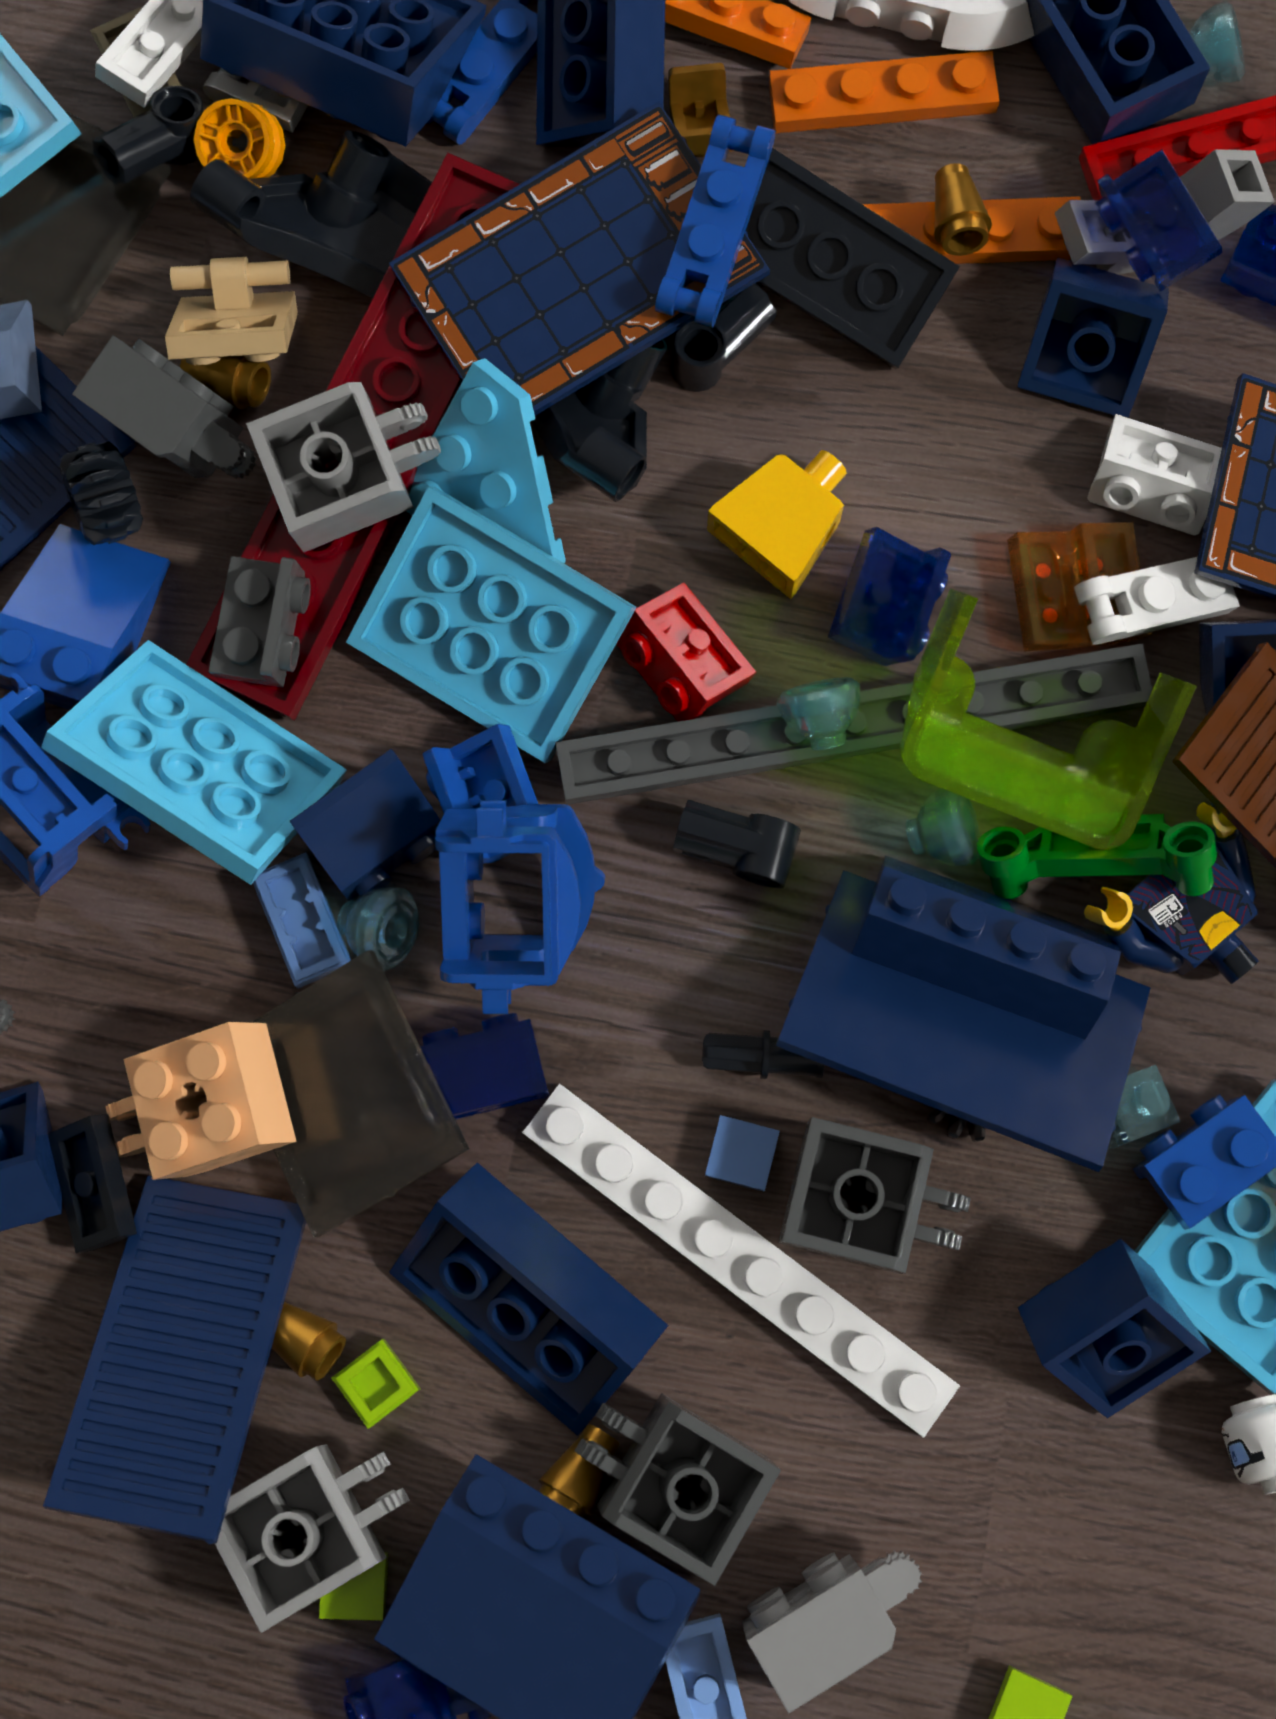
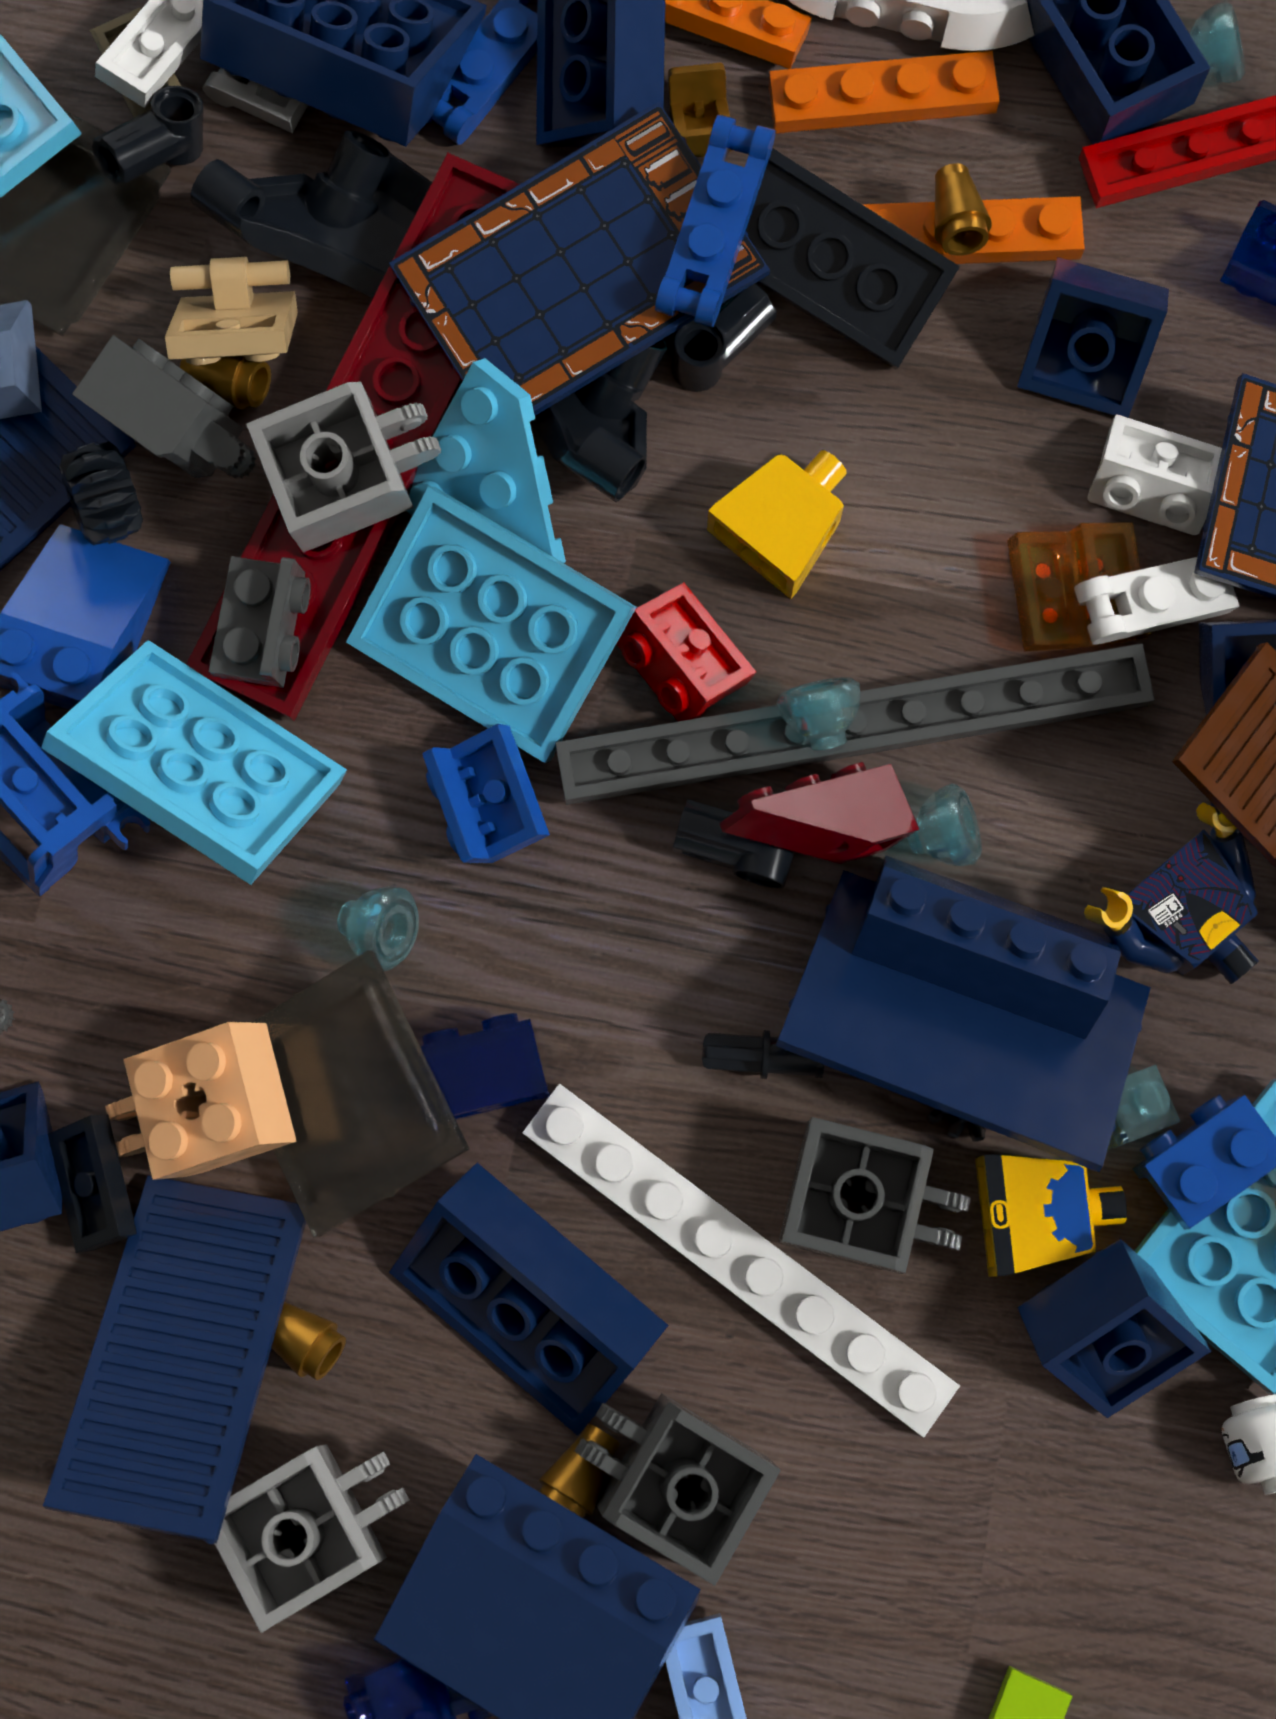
(230, 119): light orange wheel -> none
(301, 920): medium blue plate -> none
(358, 1598): lime tile -> none
(369, 826): dark blue slope -> none
(376, 1383): lime tile -> none
(568, 895): blue animal -> none
(742, 1153): medium blue tile -> none
(828, 1623): light grey hinge -> none
(832, 819): none -> slope
(889, 598): clear blue bracket -> none
(1040, 1211): none -> torso
(1082, 795): clear neon green windscreen -> none
(1158, 220): clear blue bracket -> none
(1178, 852): green plate -> none
(1224, 186): light grey arch -> none

